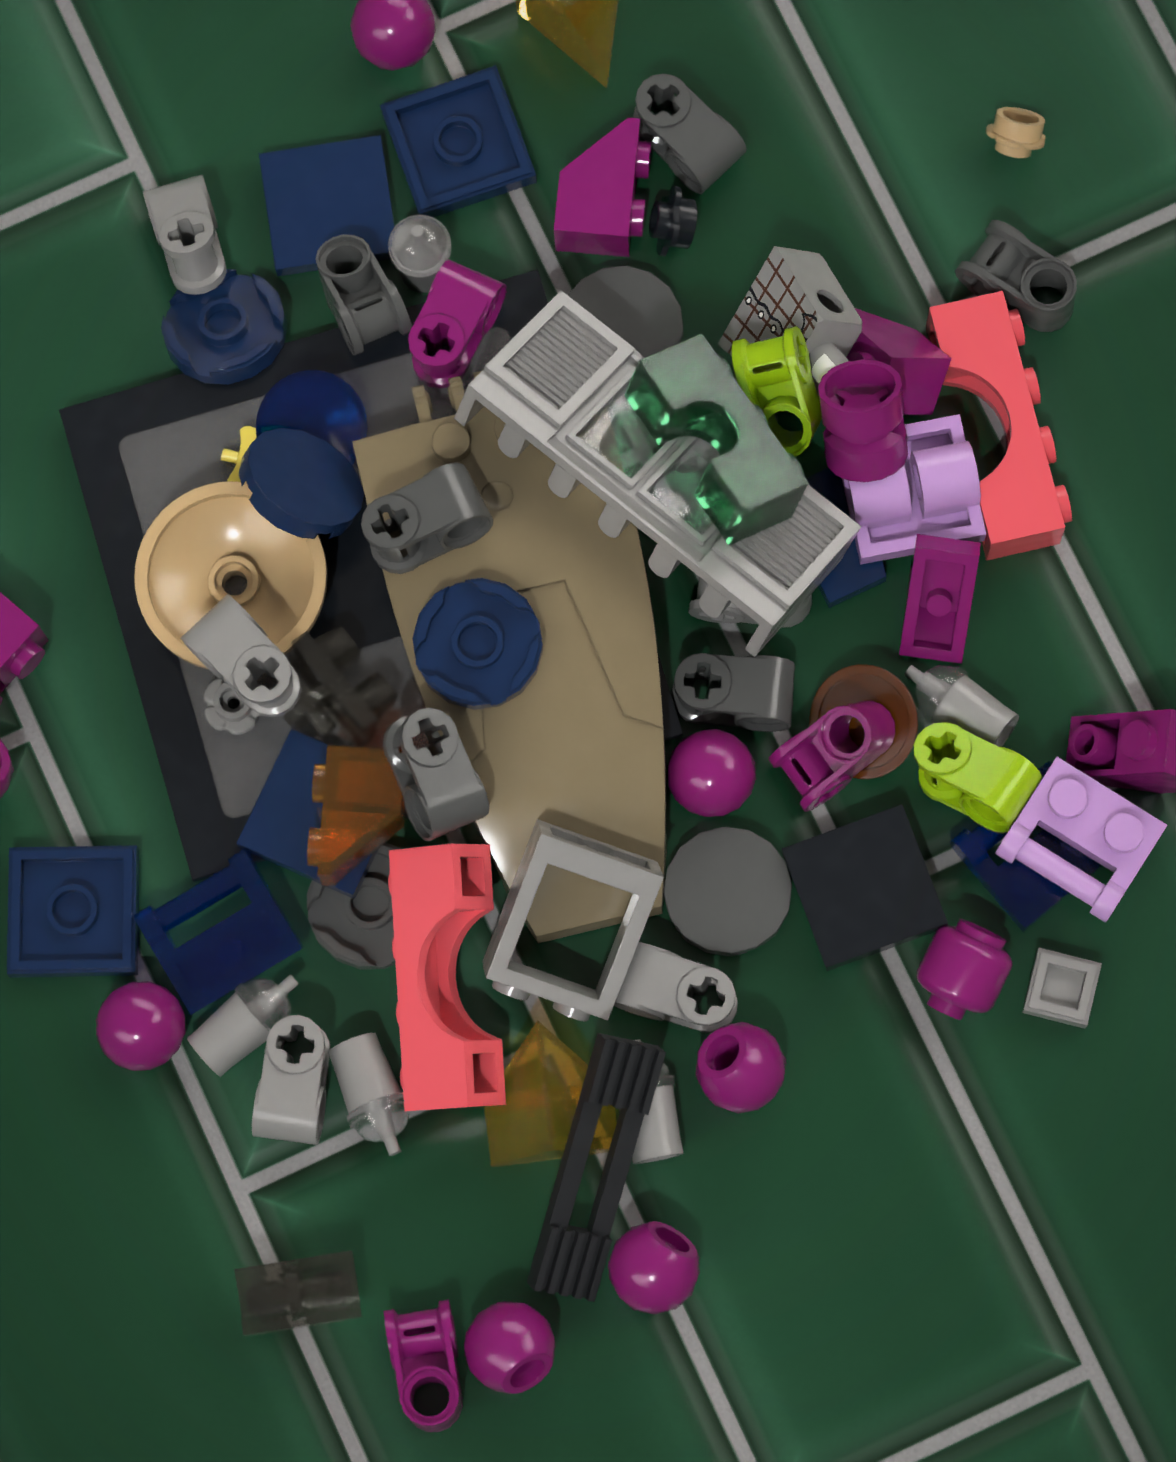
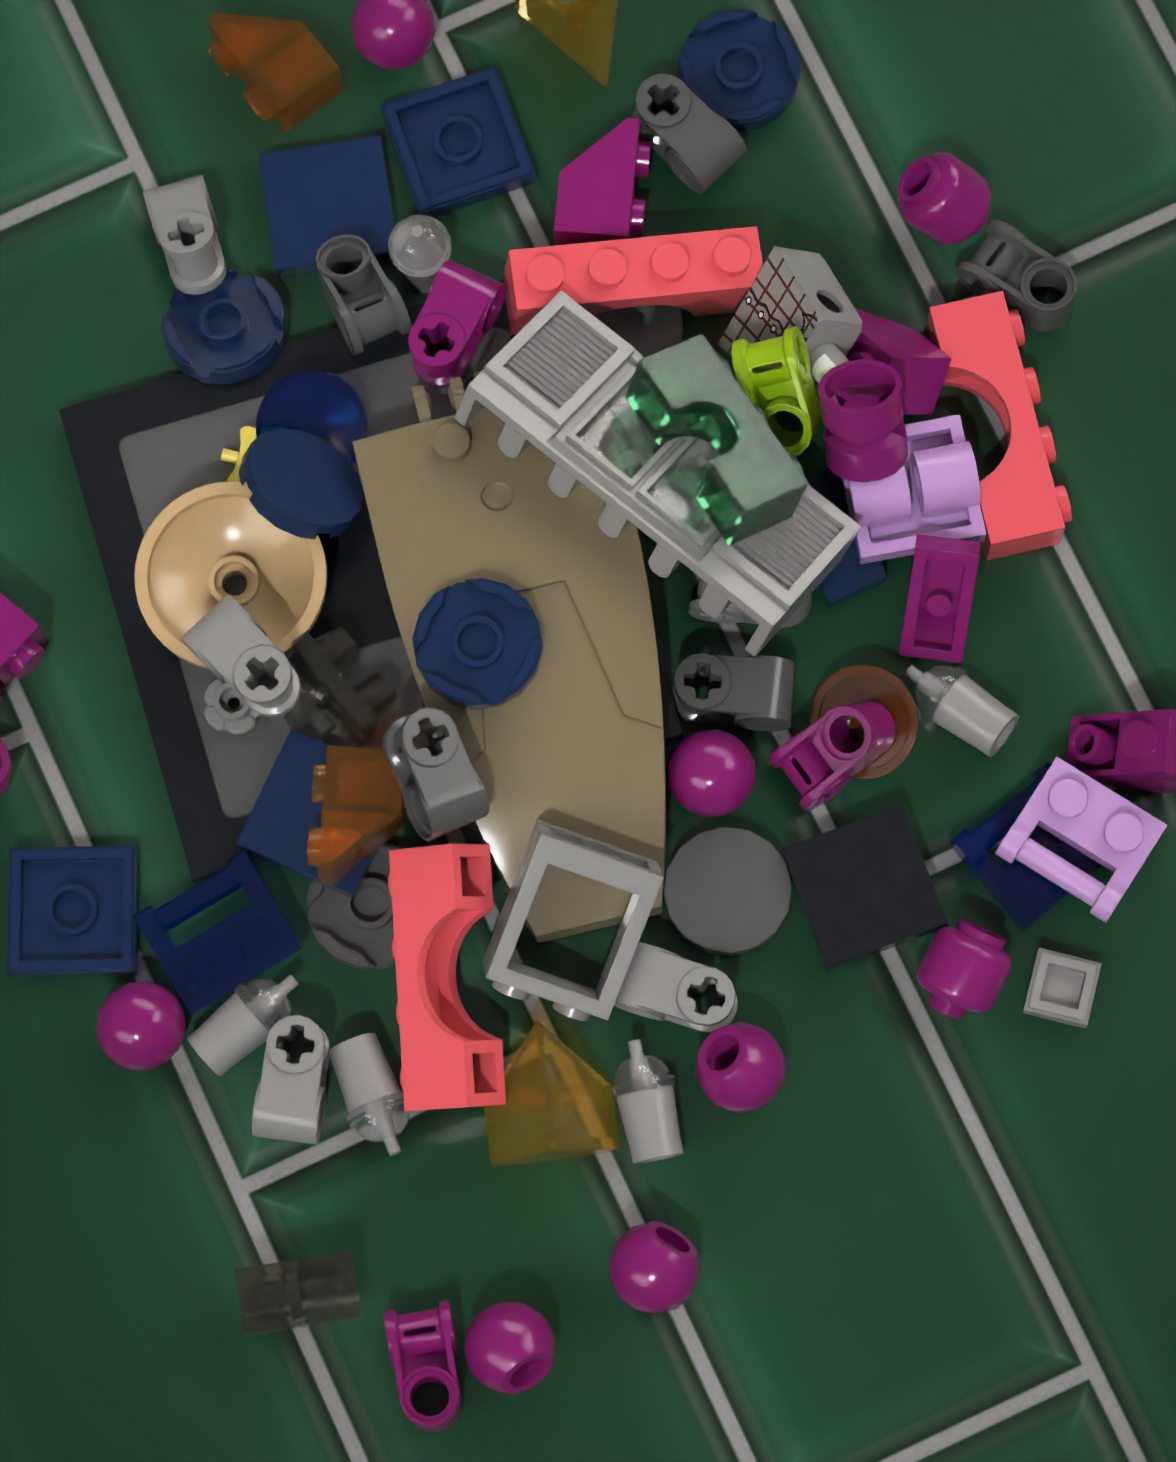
(279, 63): none -> clear orange slope
(432, 516): dark grey piece -> none
(574, 1257): black container -> none
(673, 221): black plate -> none
(685, 270): none -> coral arch
(741, 67): none -> dark blue tile
(944, 198): none -> magenta head
(974, 775): lime piece -> none
(1017, 132): tan plate -> none

